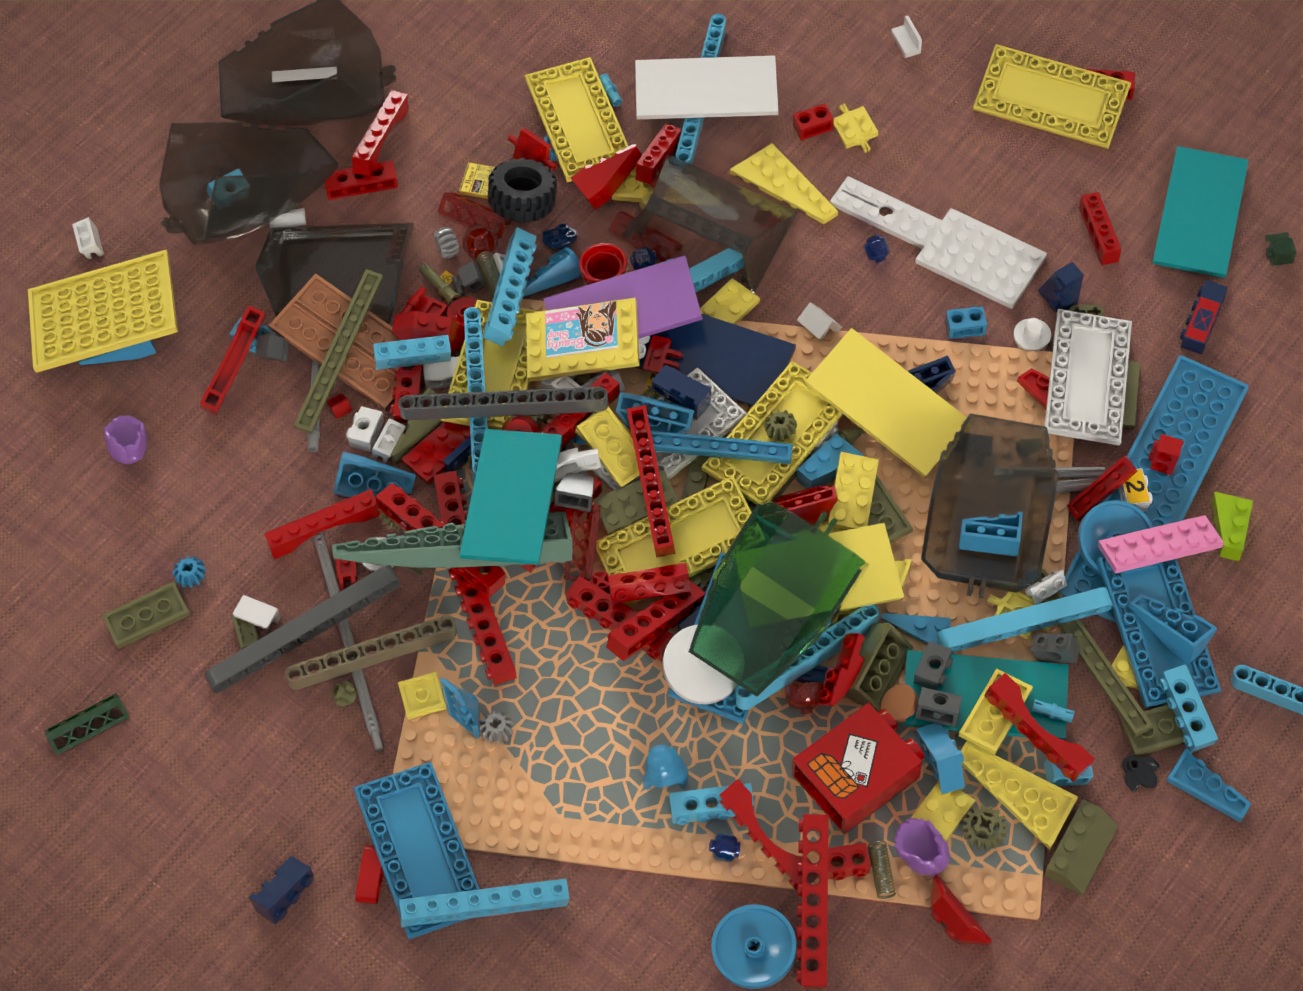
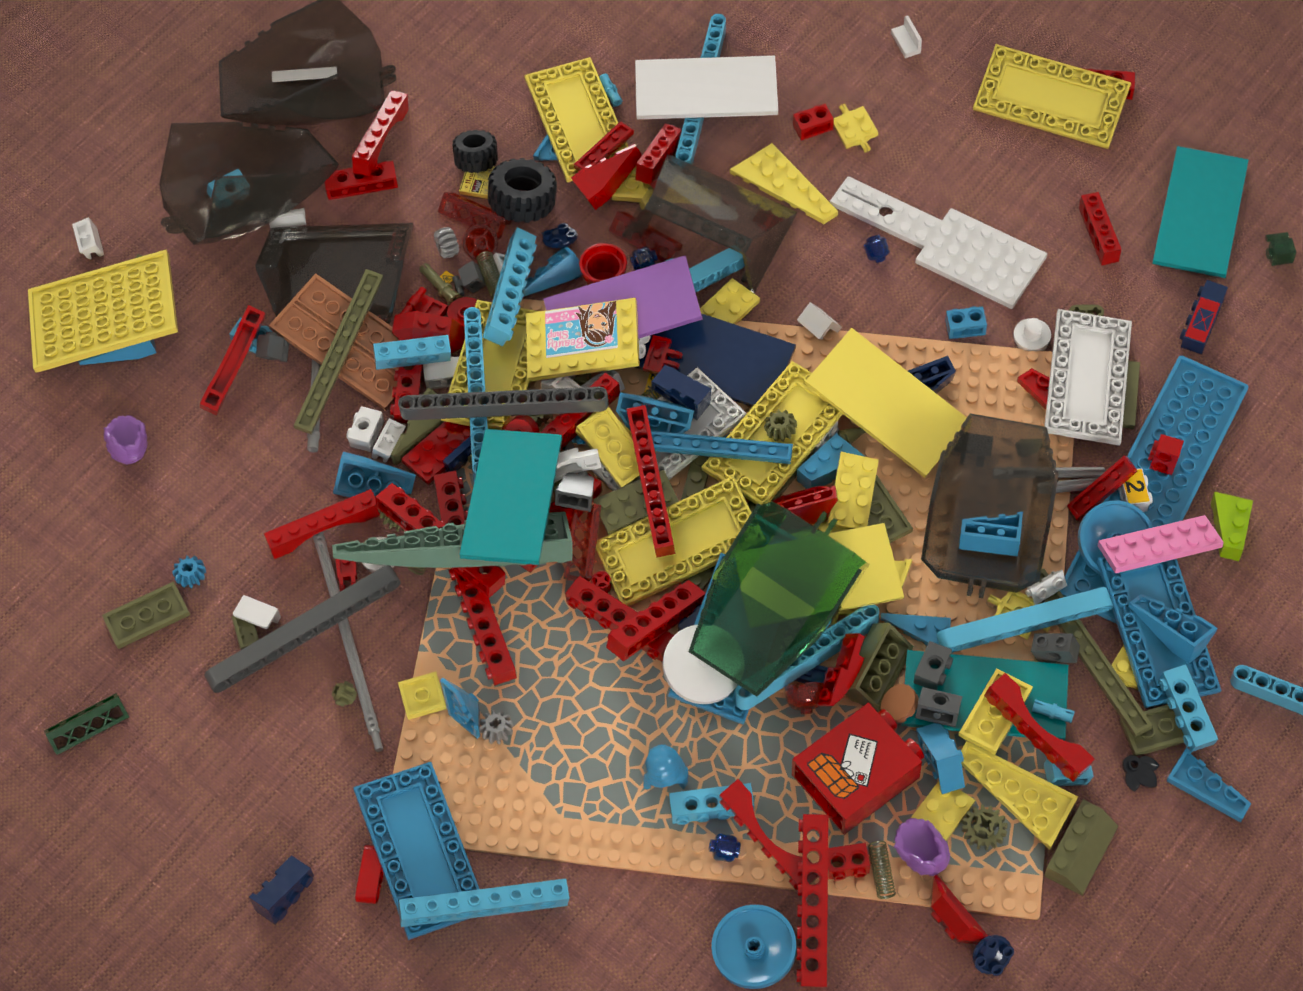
(339, 406): red slope -> none
(363, 659): dark tan beam -> none
(475, 151): none -> black tyre
(532, 147): red plate -> none
(606, 146): none -> red tile
(649, 583): red brick -> none
(992, 954): none -> dark blue dish
(1063, 287): dark blue wedge -> none

